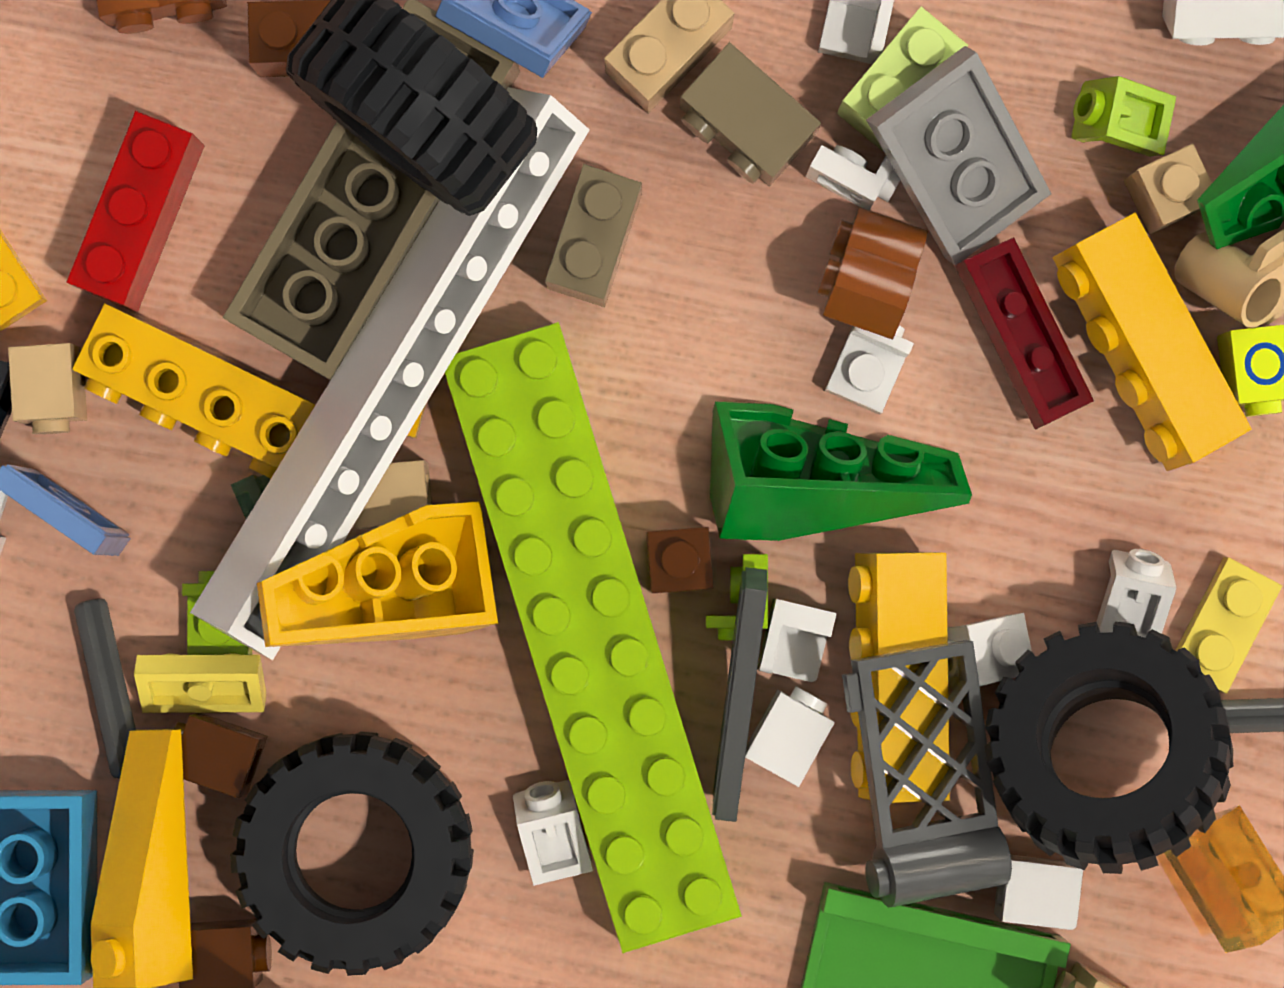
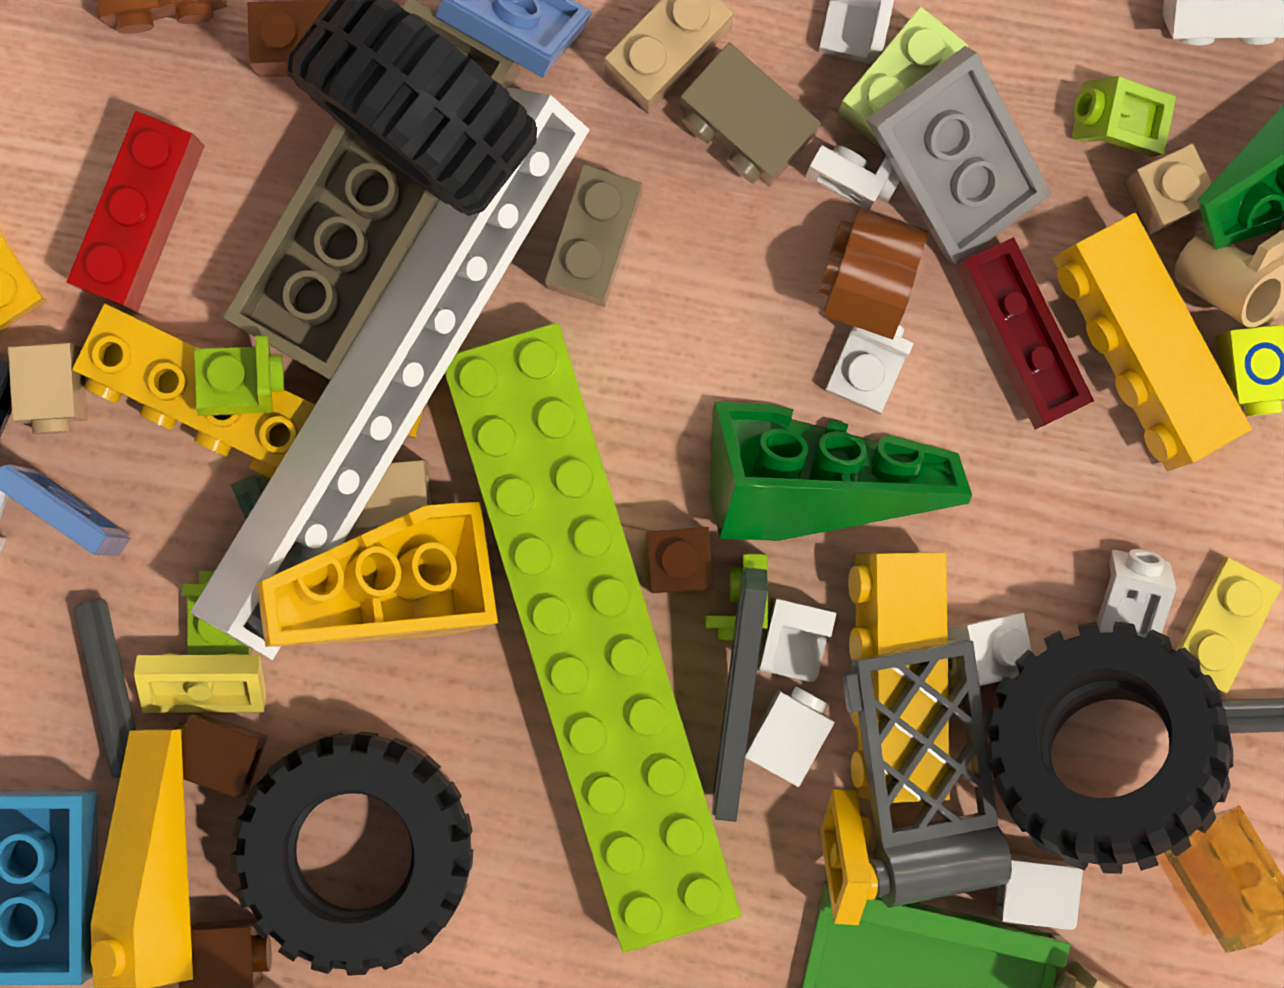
(237, 379): none -> lime bracket
(551, 832): white bracket -> none
(845, 848): none -> yellow plate

